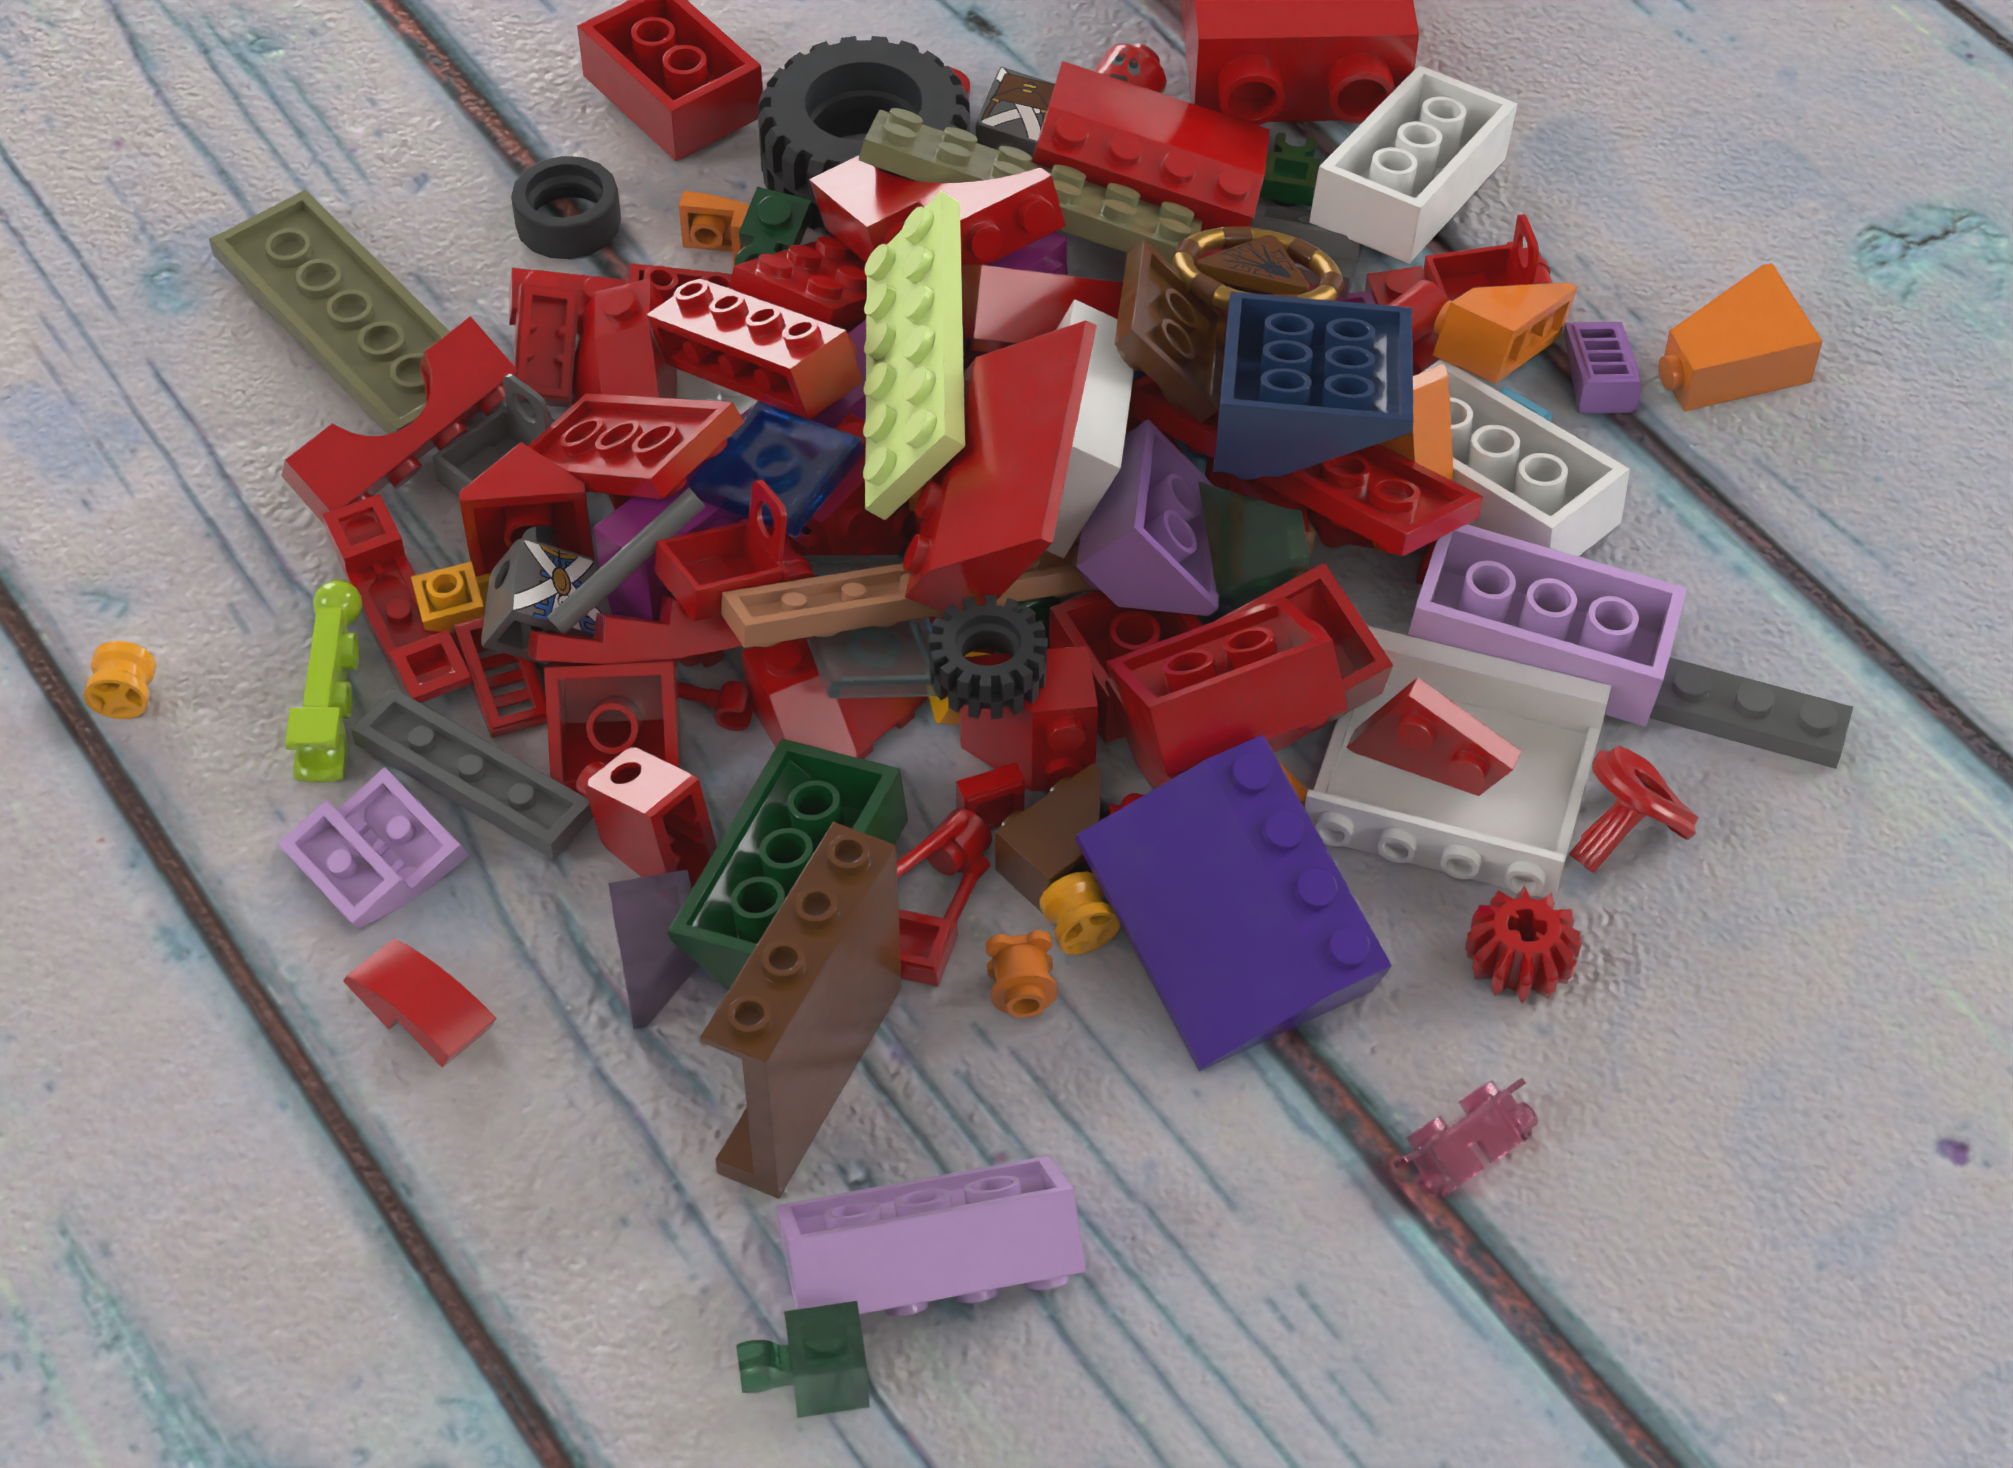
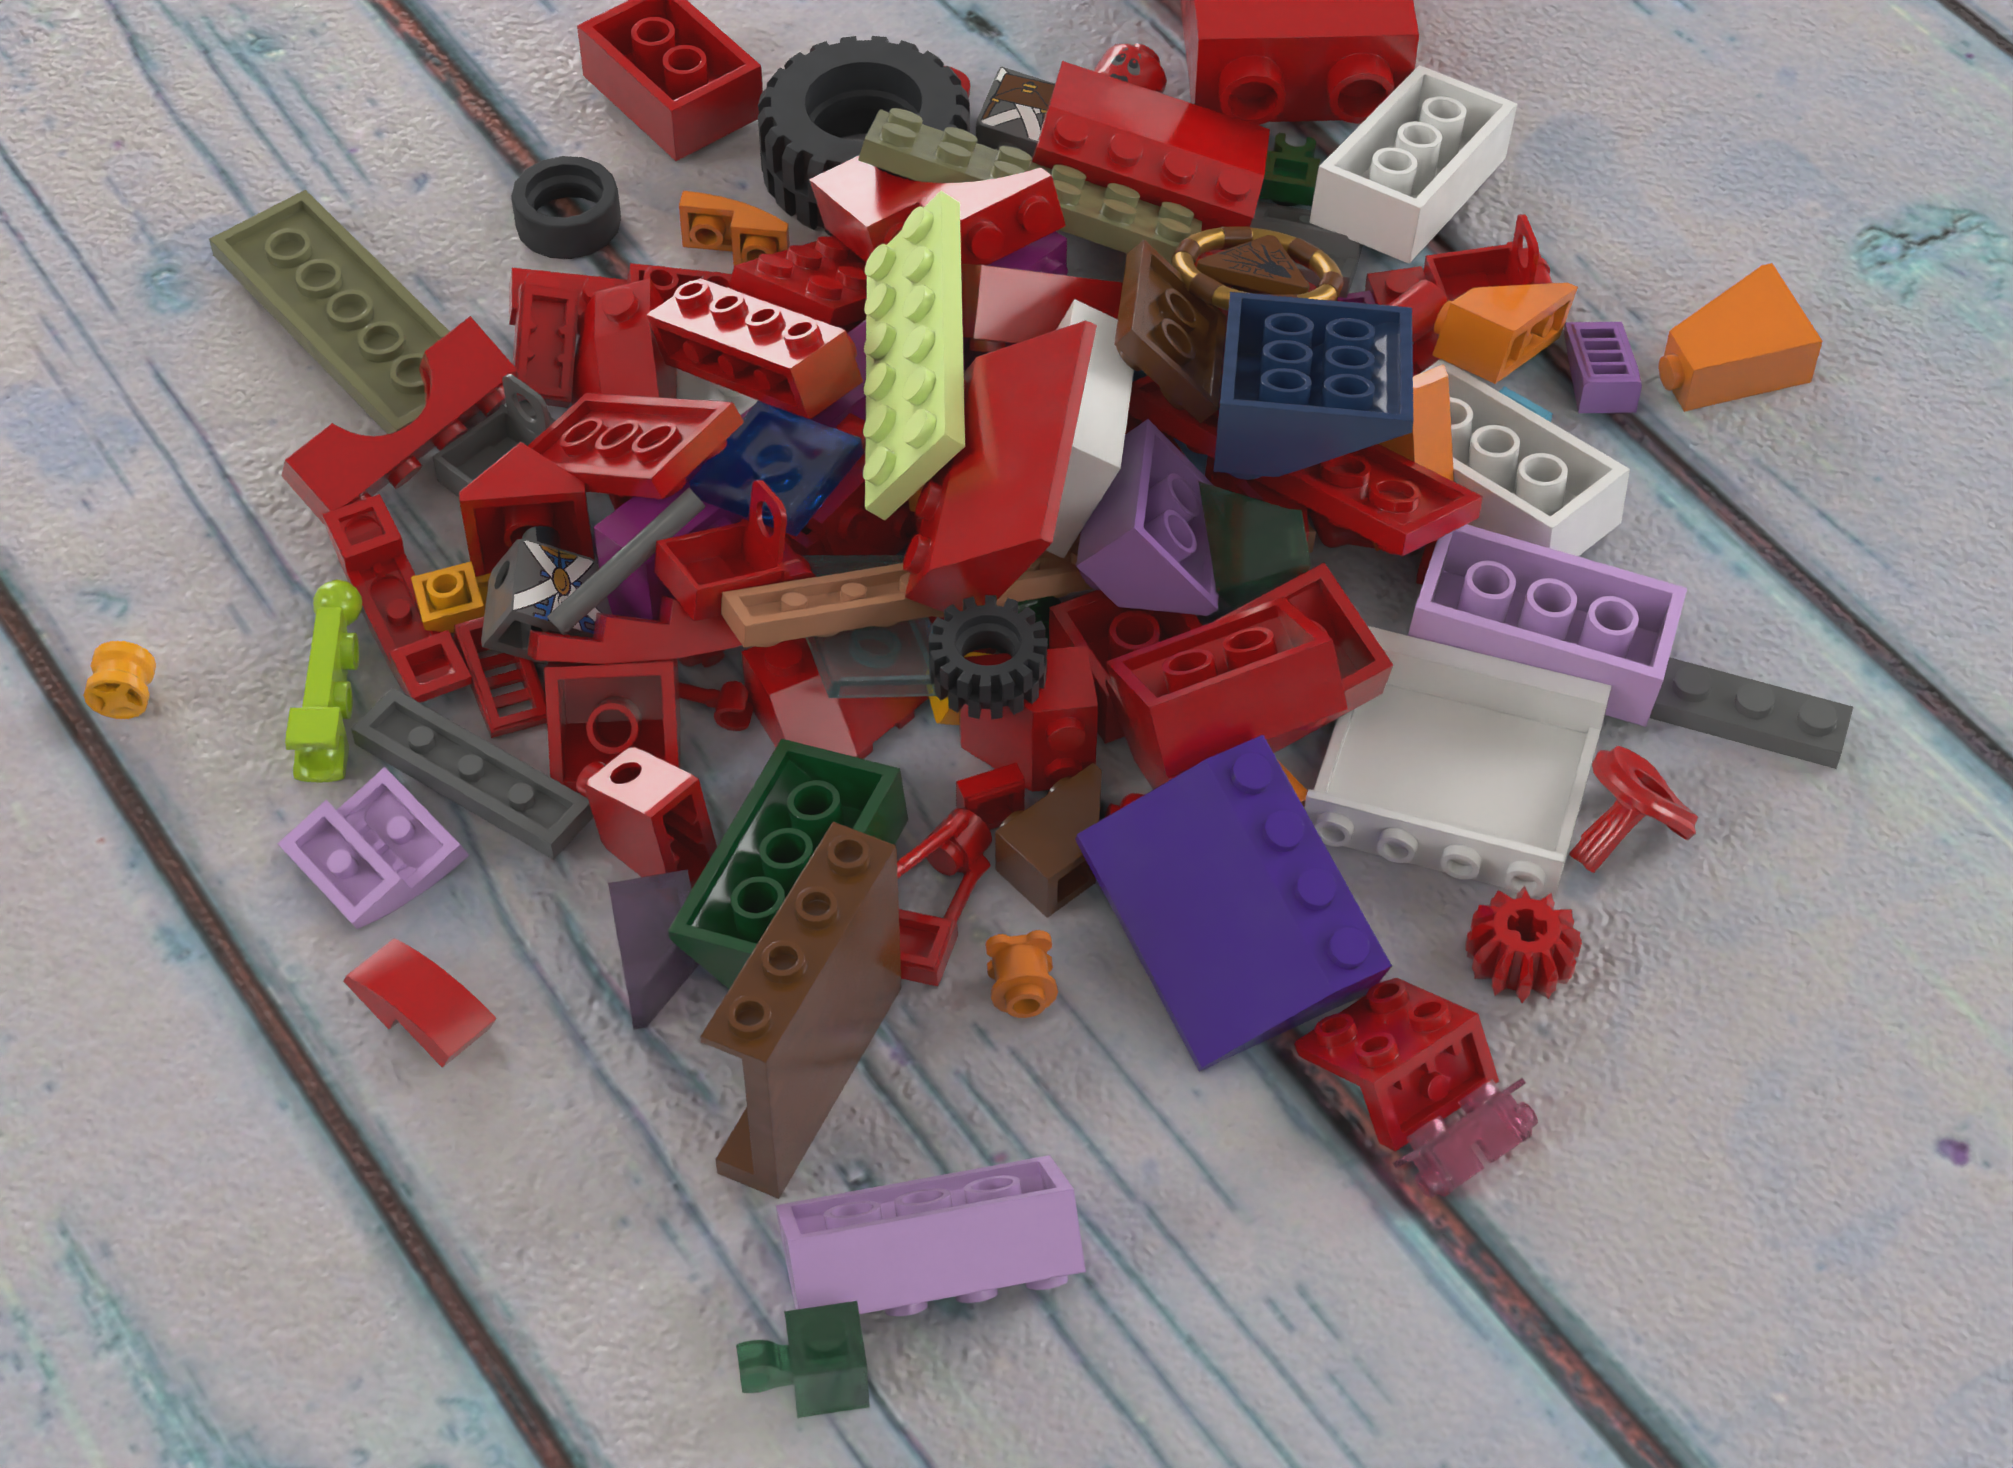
(772, 224): dark green plate -> none
(1079, 913): light orange wheel -> none
(1405, 1053): none -> red bracket
(1435, 740): red wing -> none

